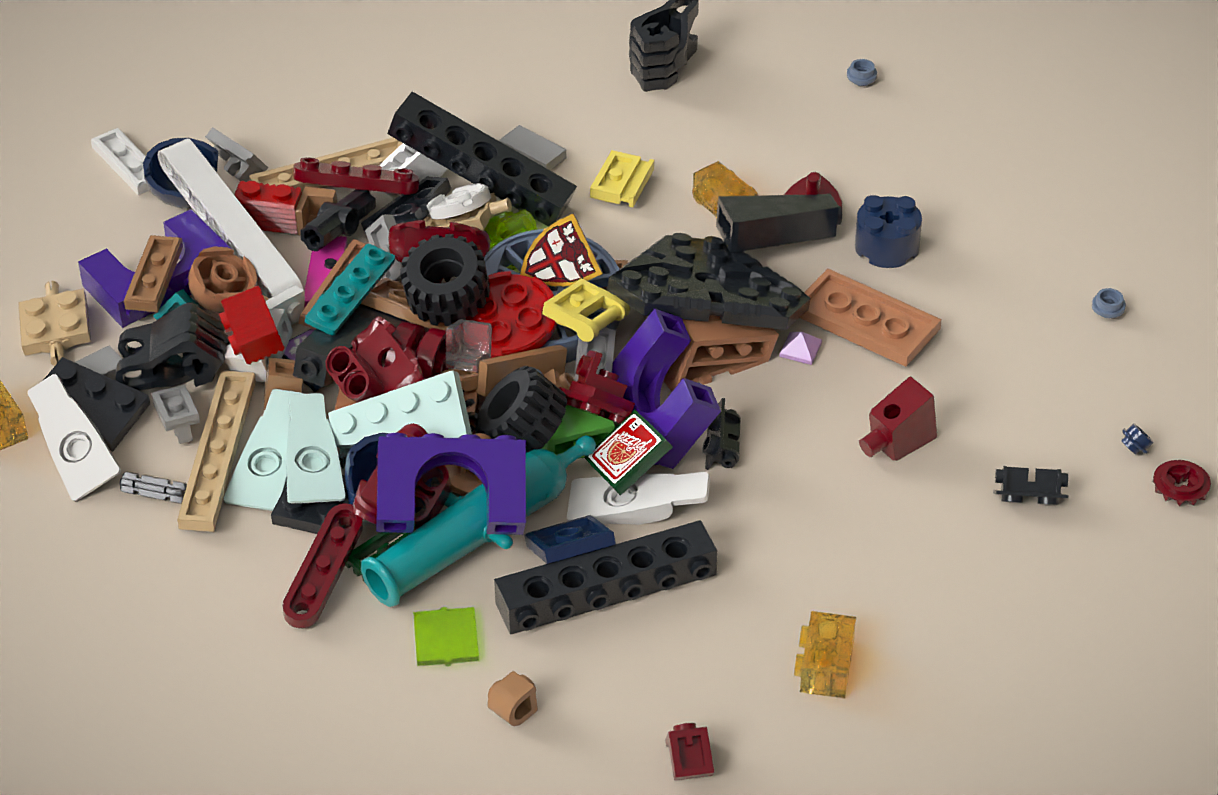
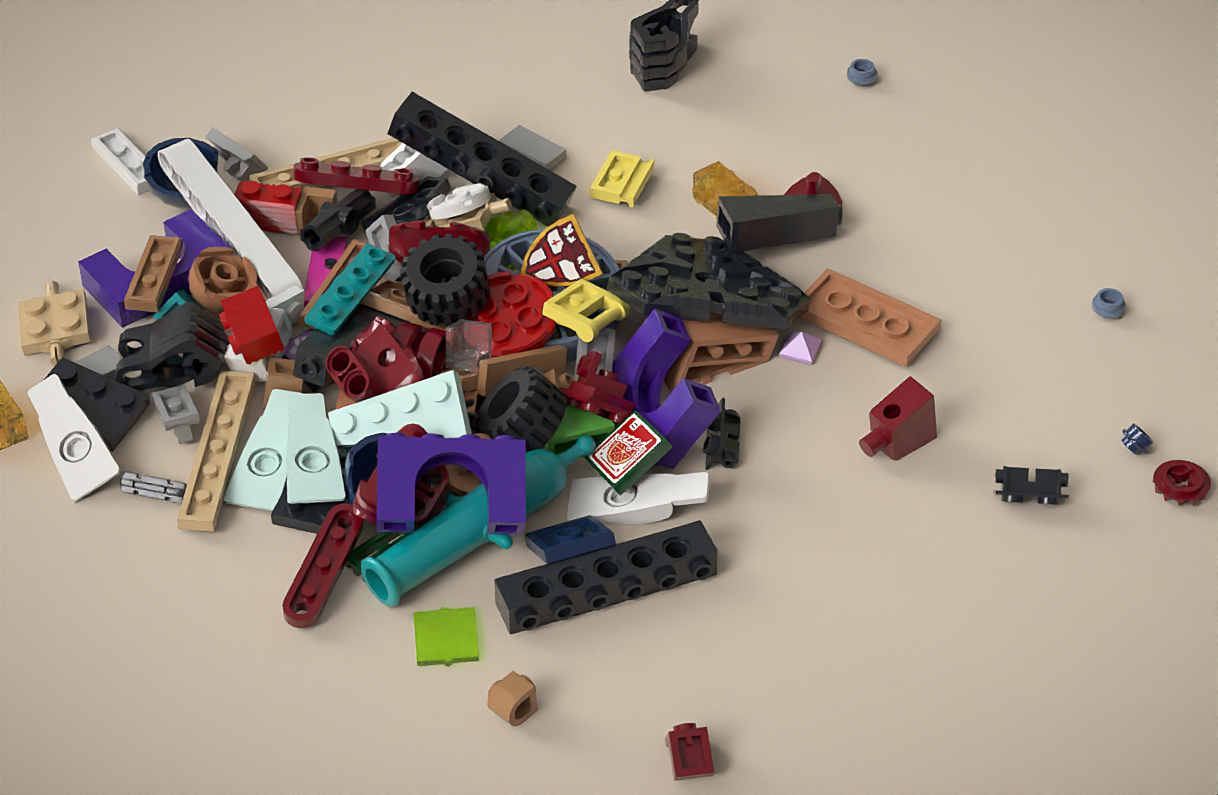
(826, 655): clear yellow brick -> none
(888, 230): dark blue brick -> none

